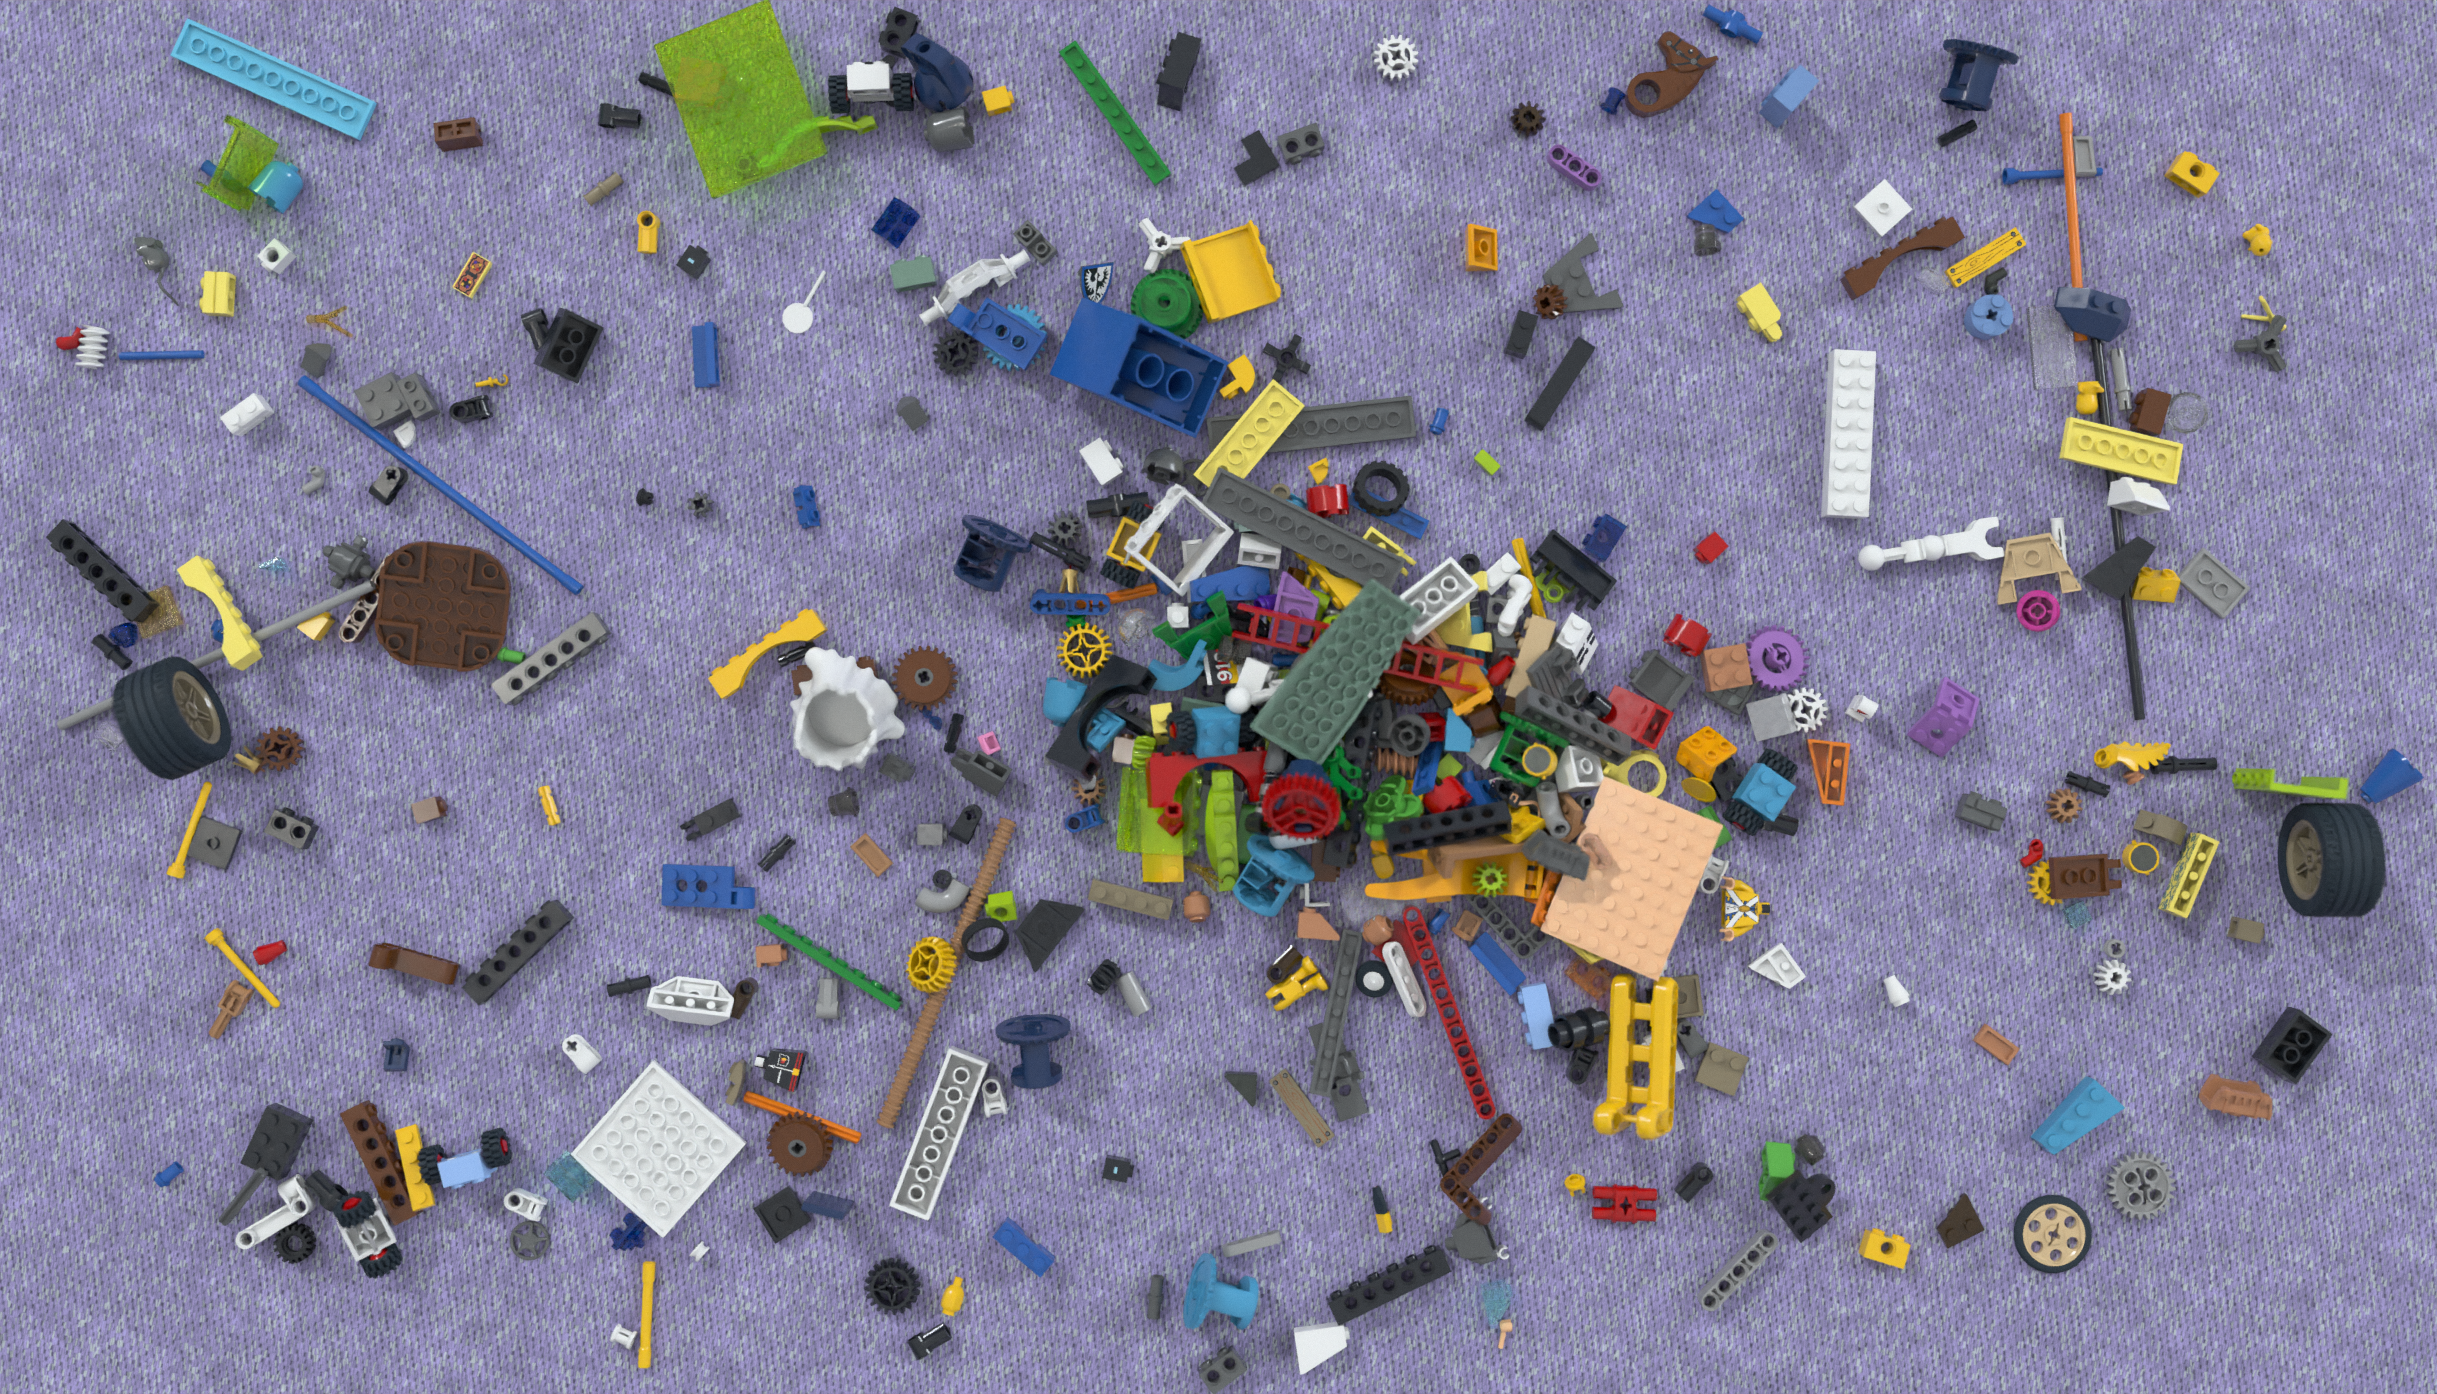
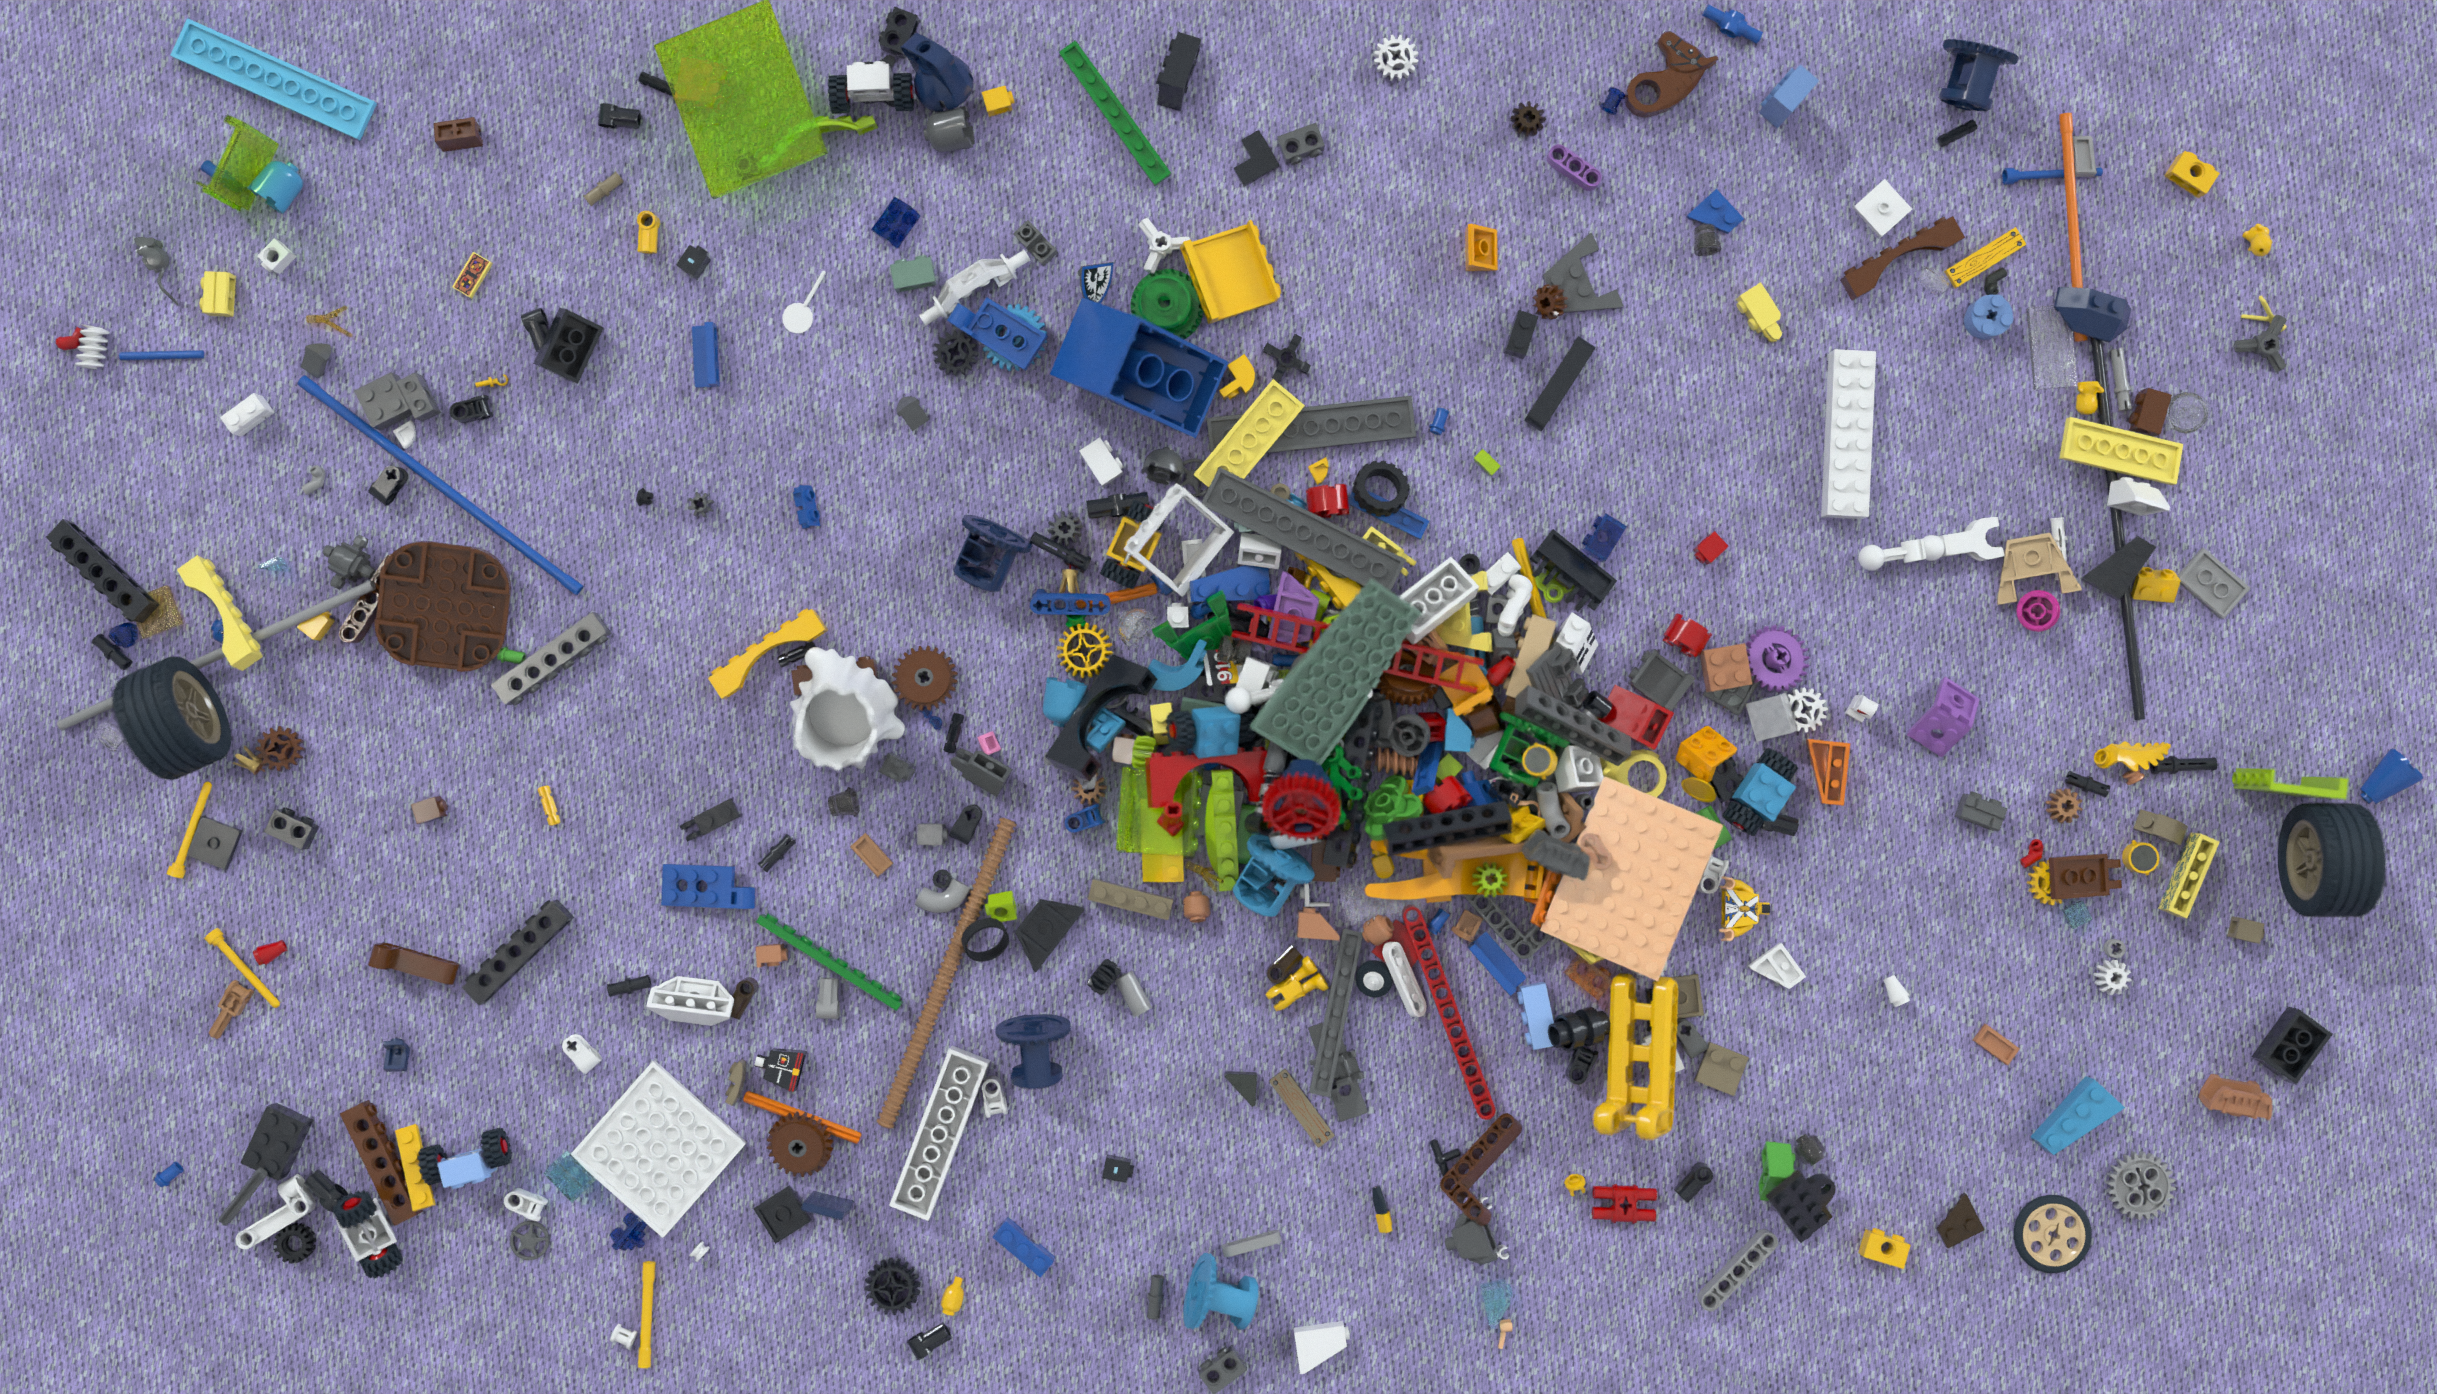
(937, 965): yellow gear -> none
(1383, 1295): black brick -> none

